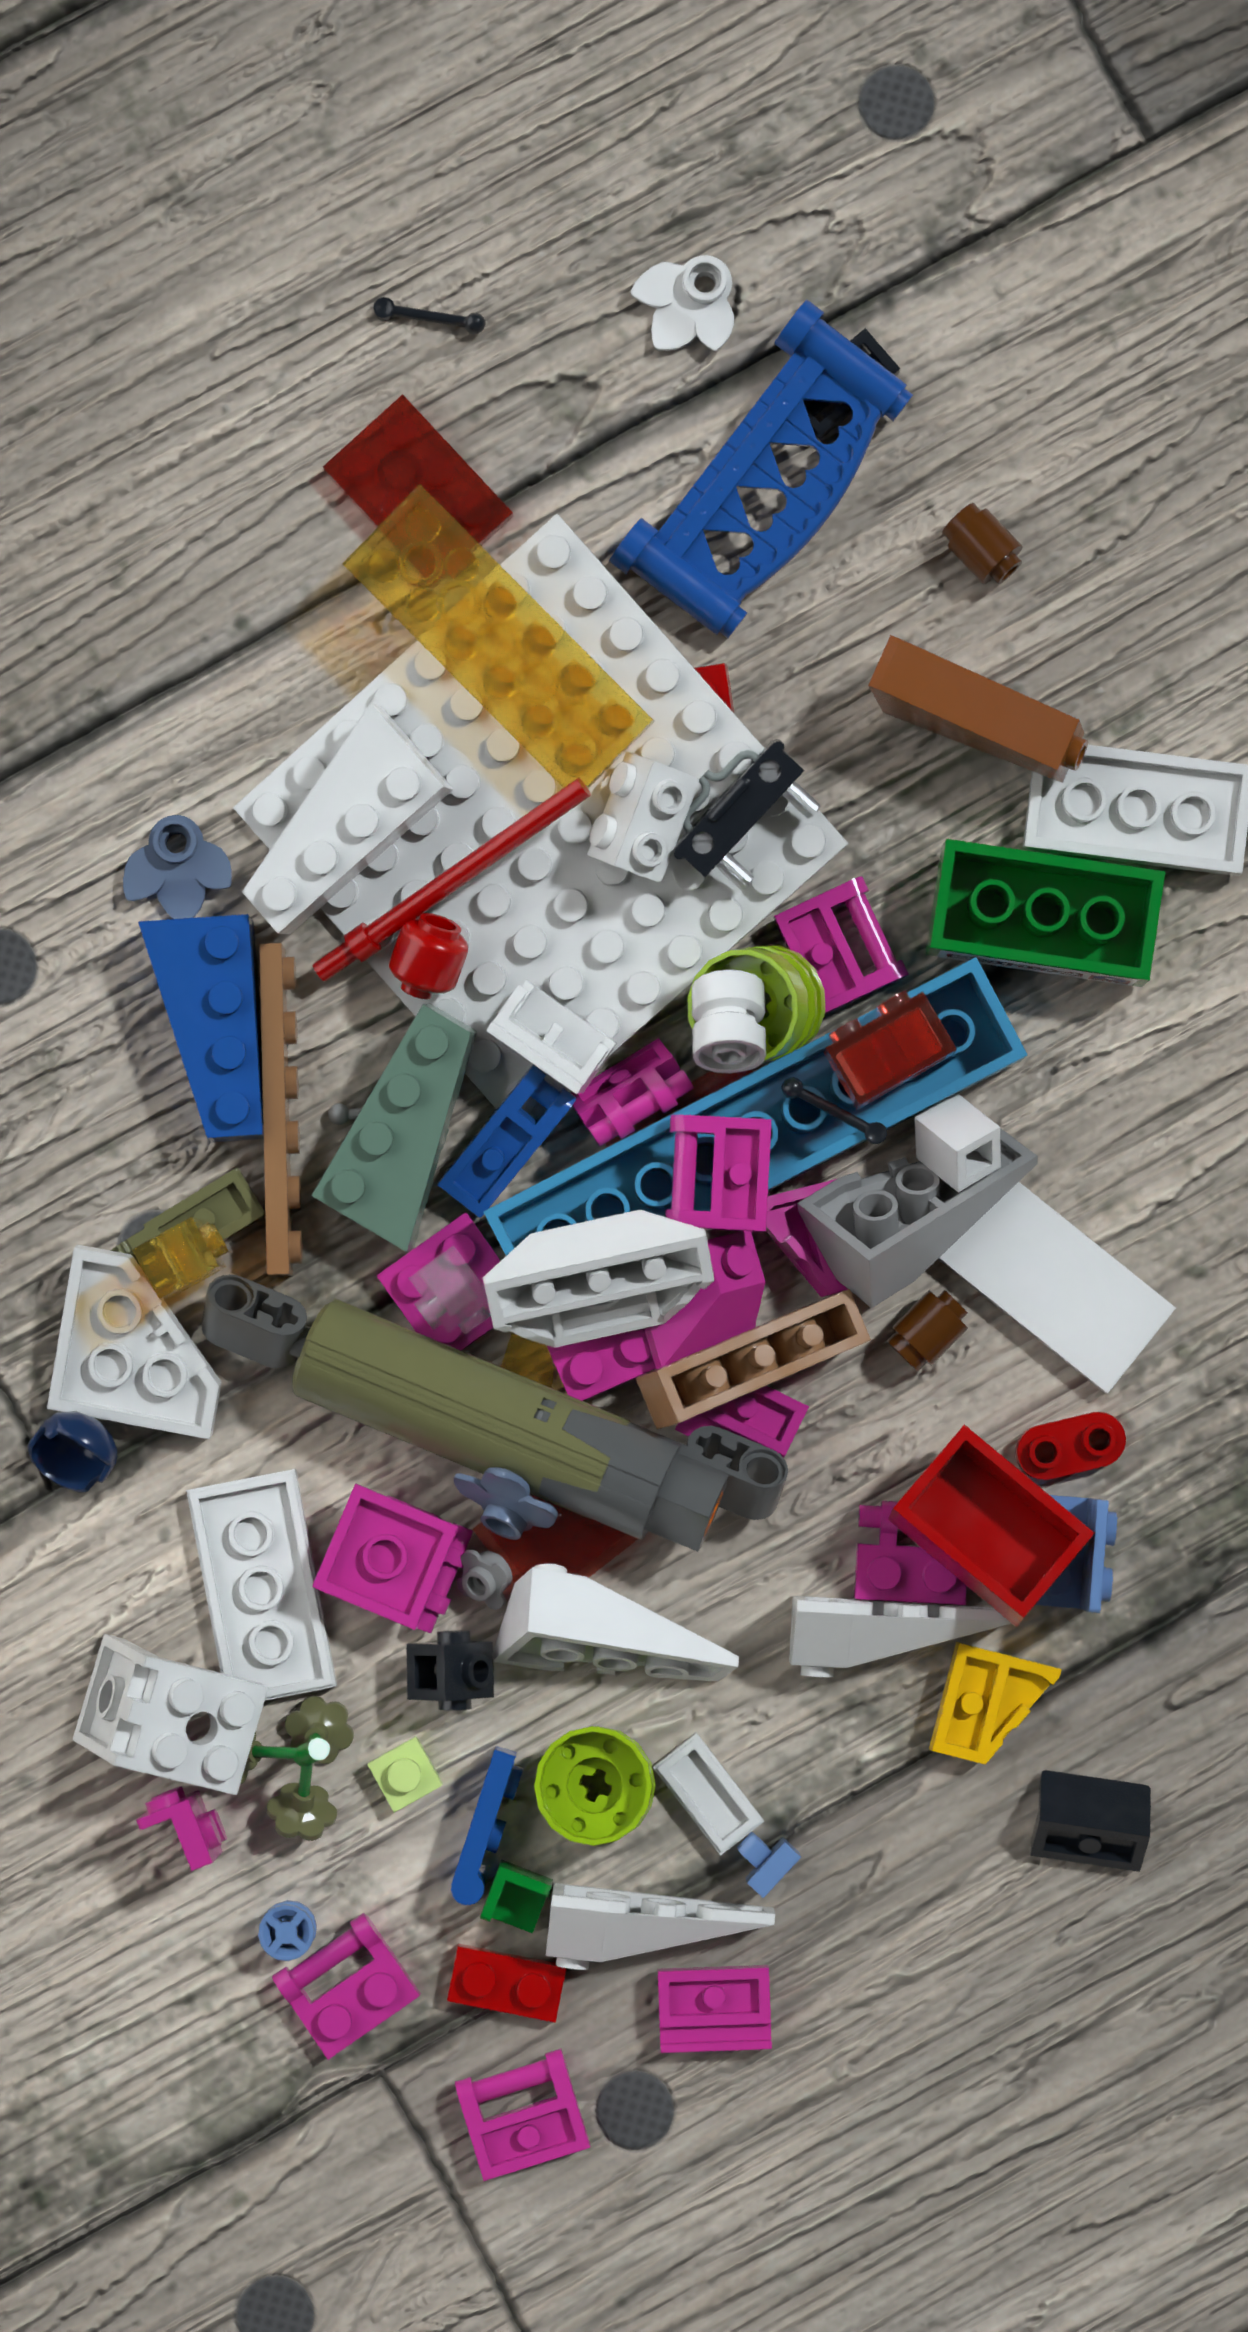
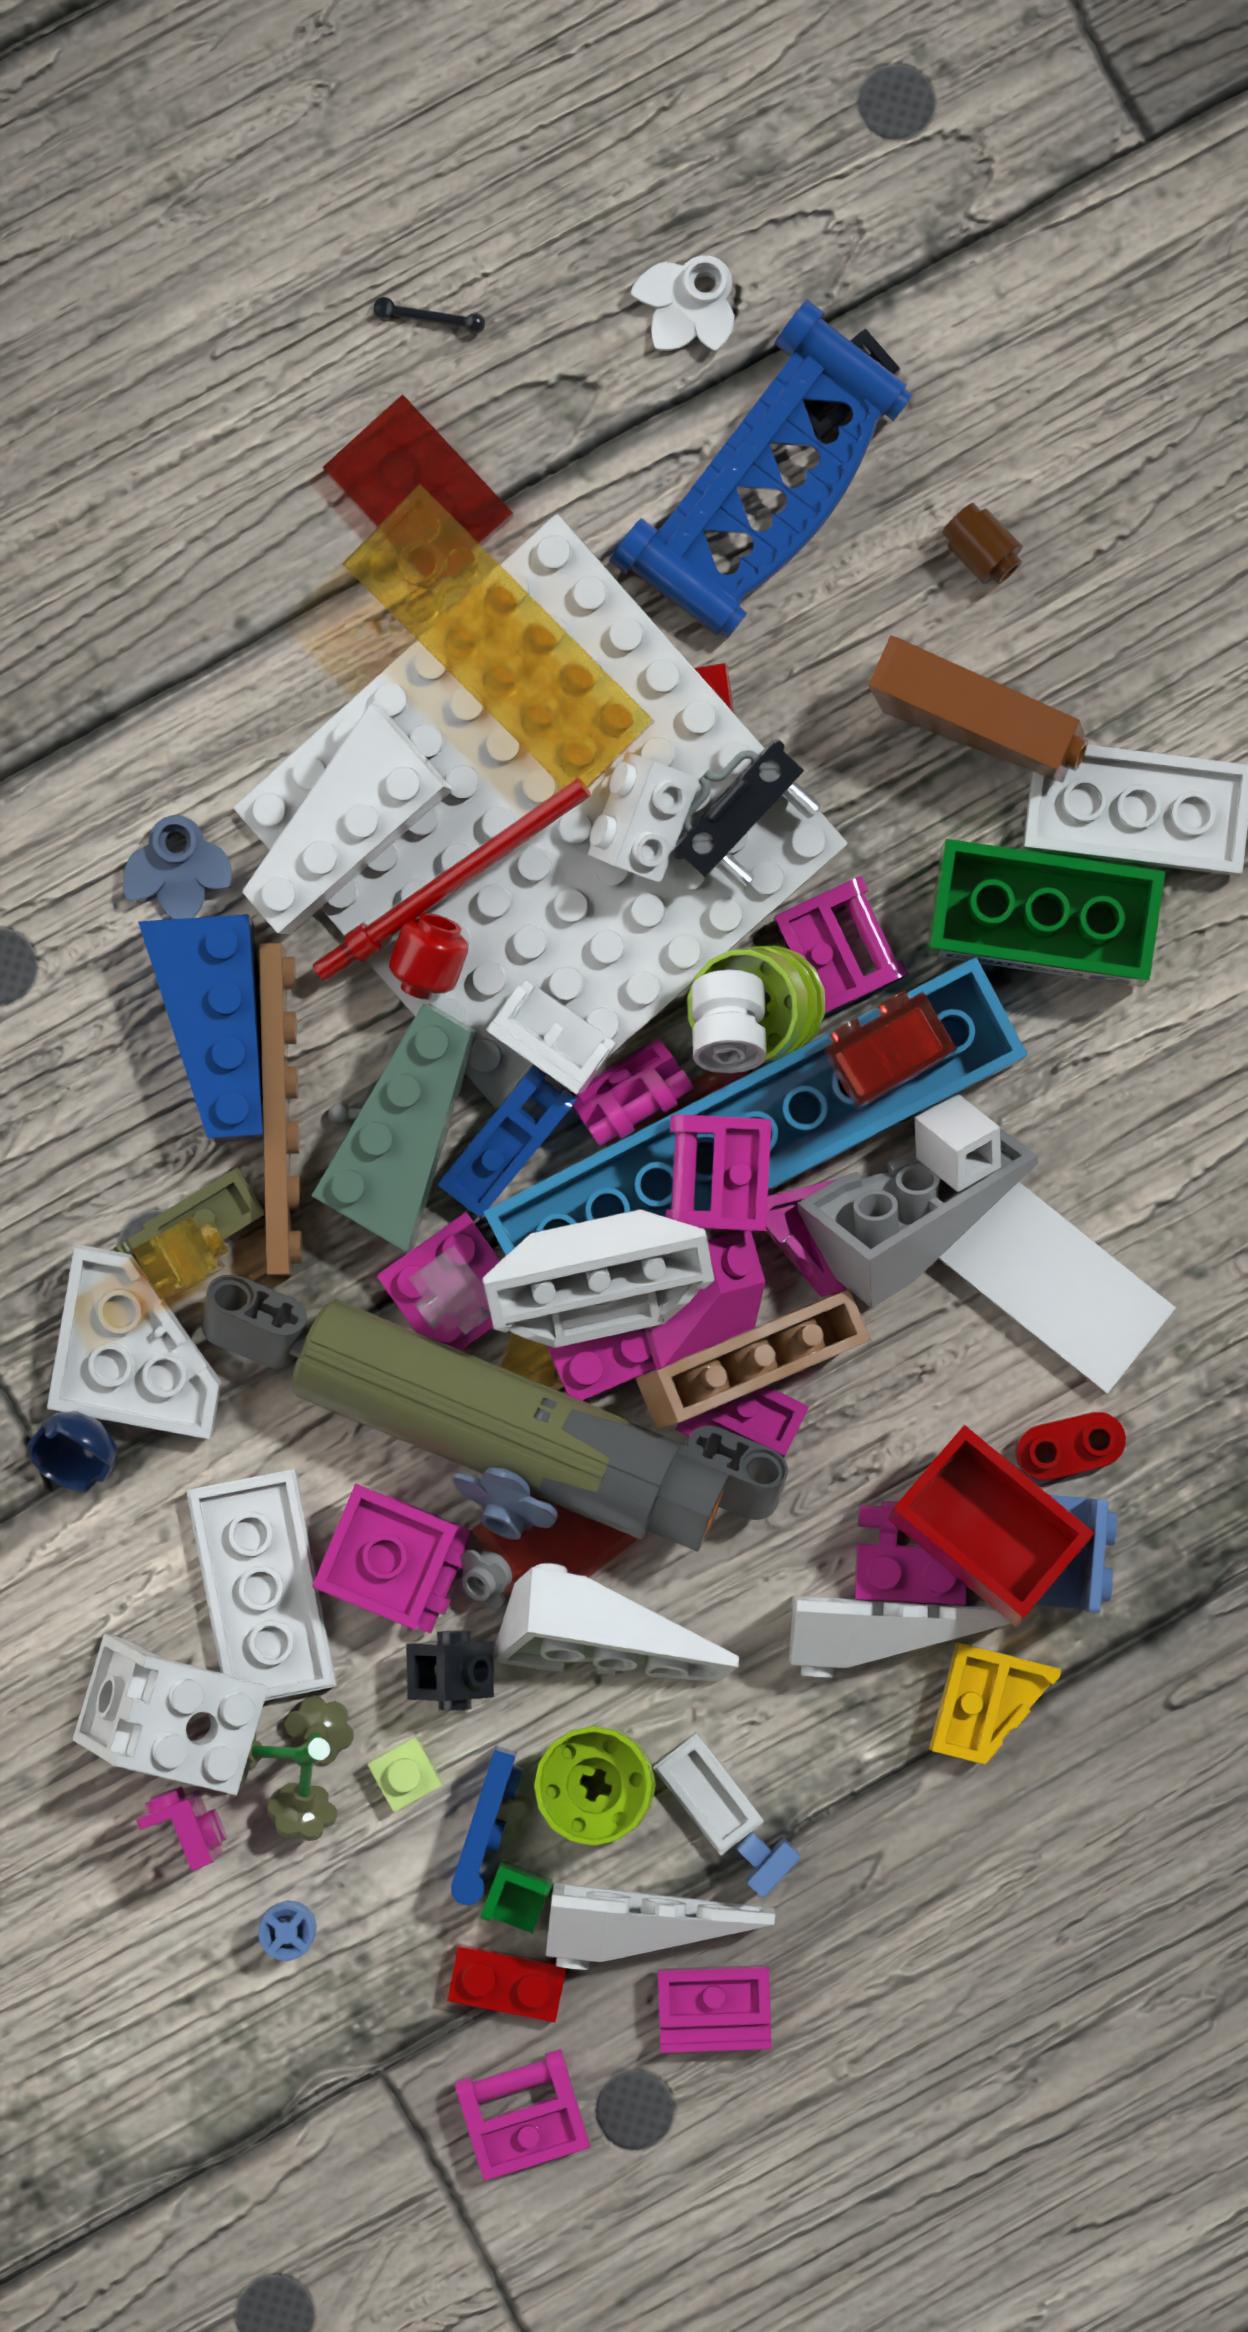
(355, 2002): dark pink plate -> none
(873, 1132): black hinge -> none
(928, 1329): reddish brown brick -> none
(1092, 1821): black panel -> none

